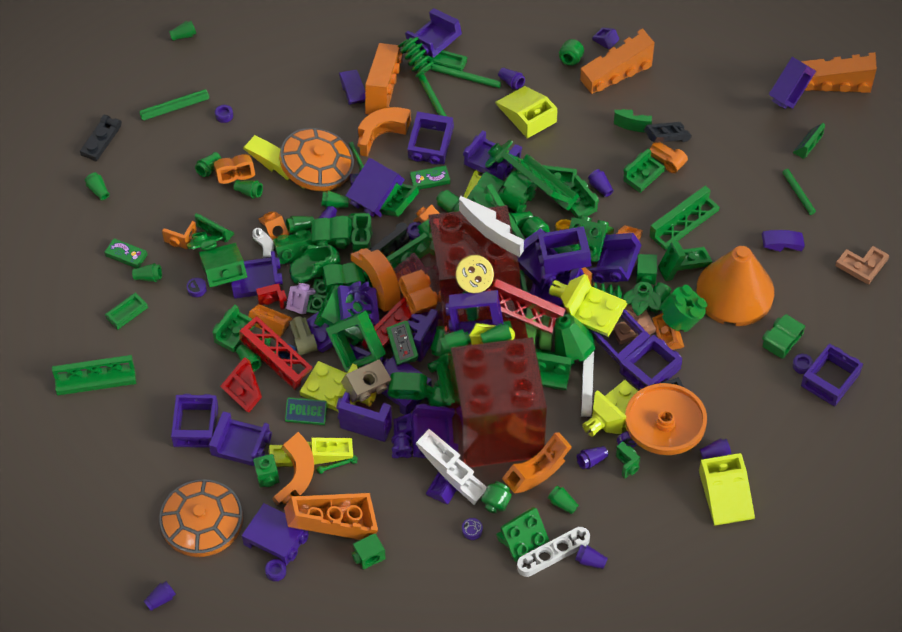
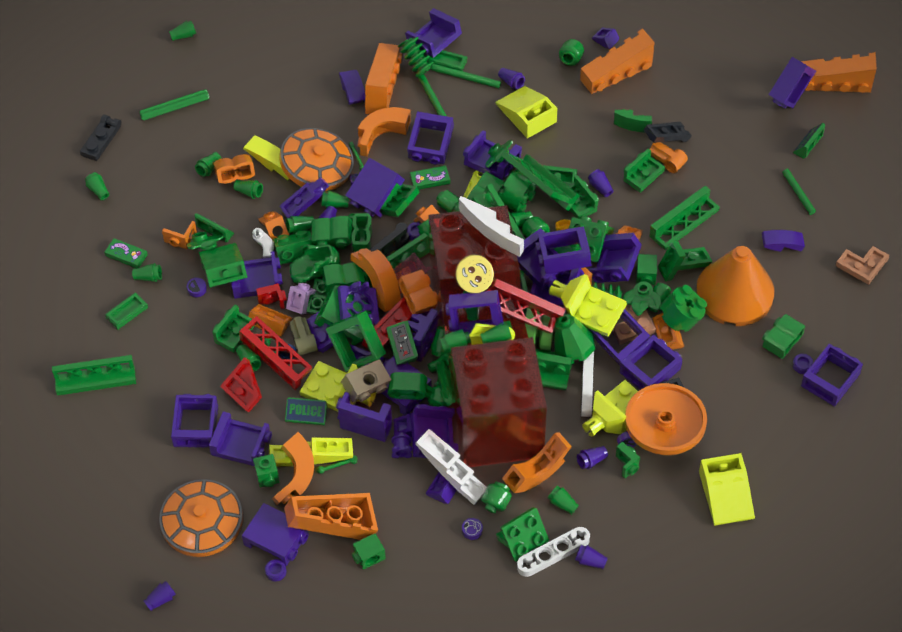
(224, 113): dark purple tile -> none
(304, 198): none -> dark purple hinge
(716, 449): dark purple cone -> none

